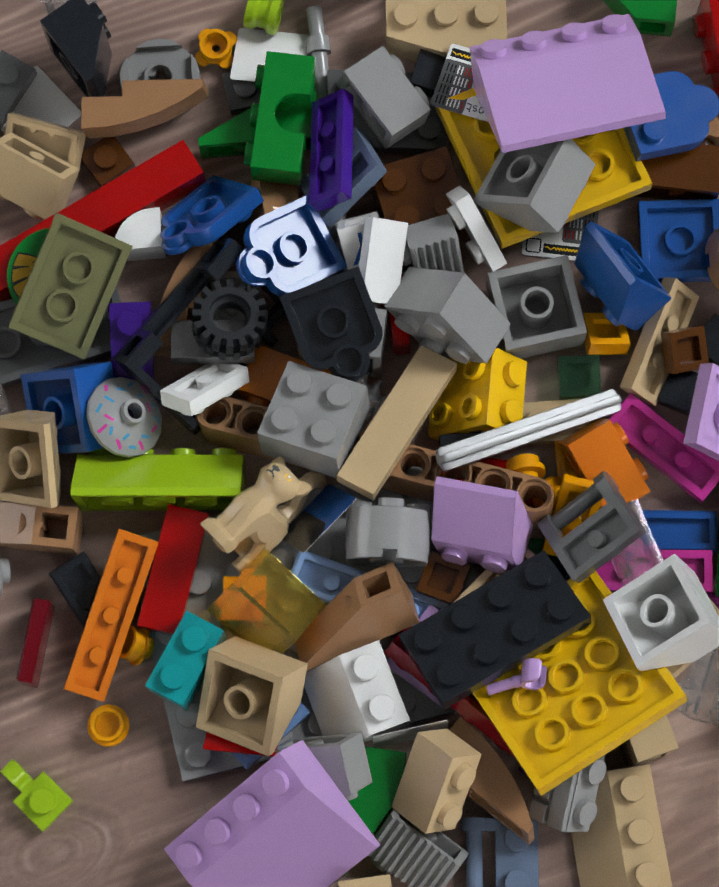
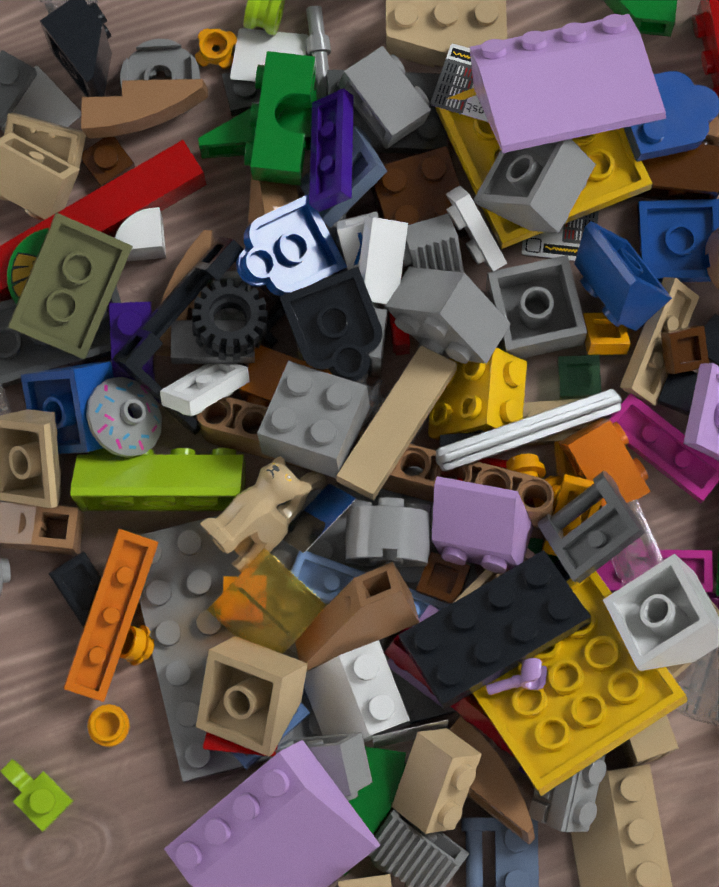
(35, 642): dark red tile -> none
(173, 570): red tile -> none
(184, 661): teal brick -> none
(207, 214): blue plate -> none
(427, 71): black tile -> none
(683, 529): blue tile -> none

